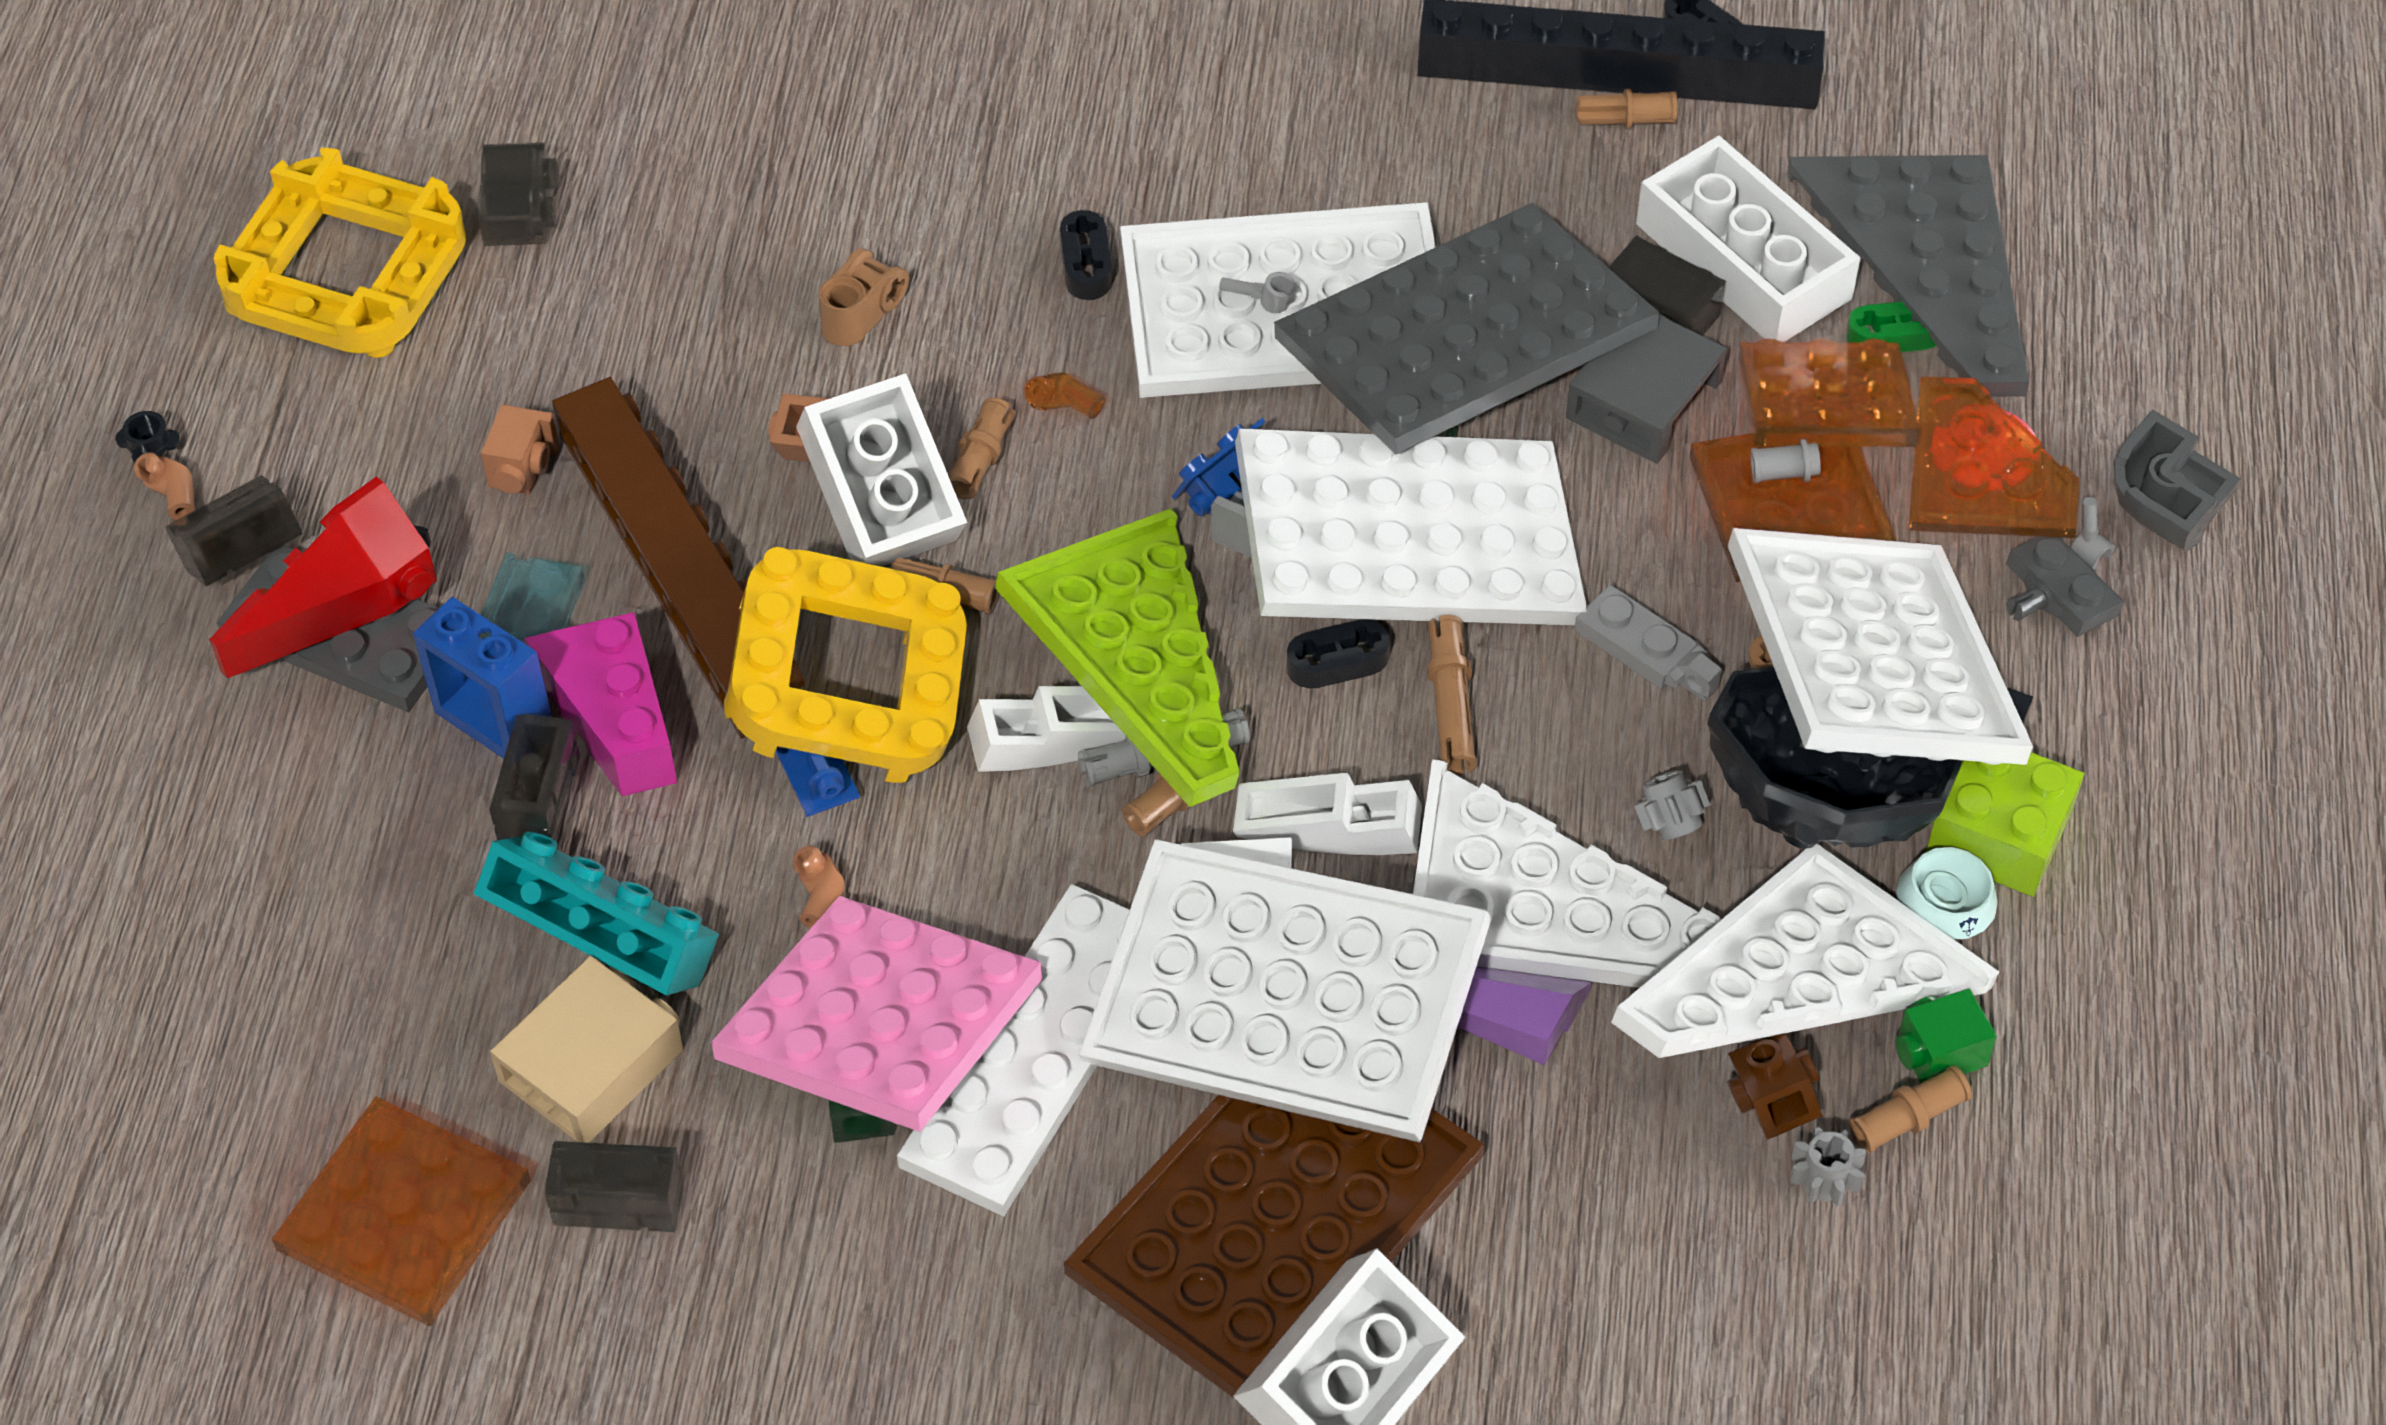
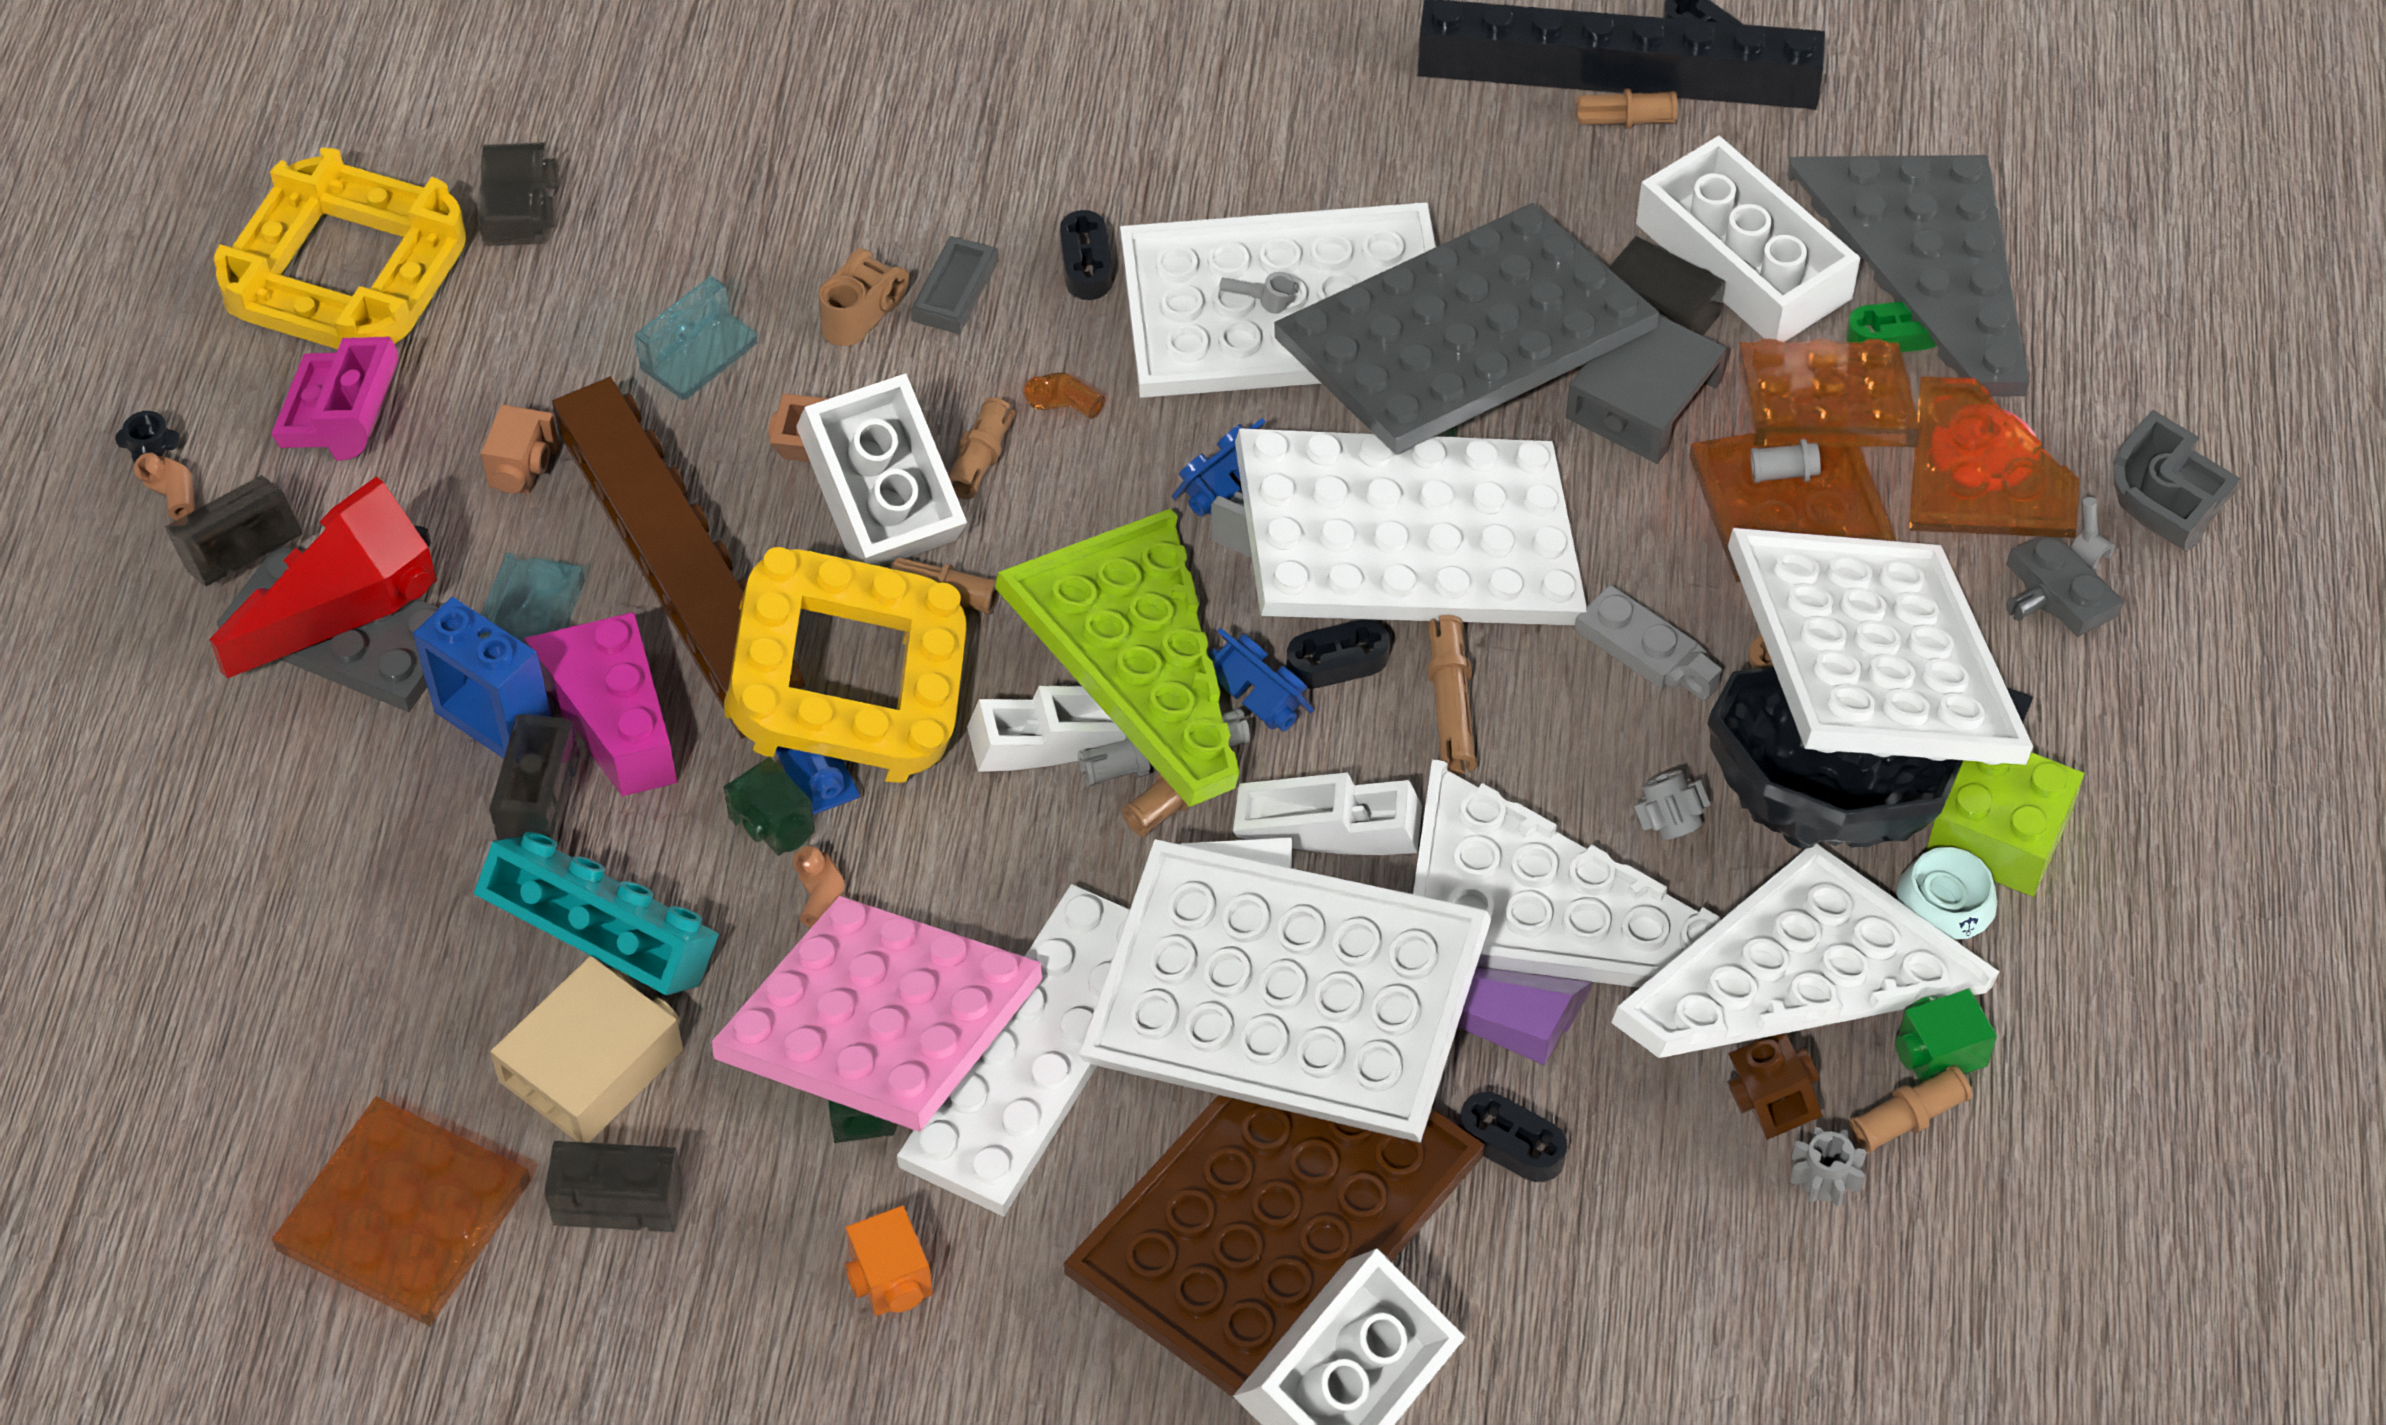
(337, 397): none -> dark pink brick
(693, 340): none -> clear light blue panel
(770, 807): none -> clear green brick
(887, 1262): none -> orange brick
(954, 285): none -> dark grey tile
(1274, 693): none -> blue hinge
(1514, 1135): none -> black beam

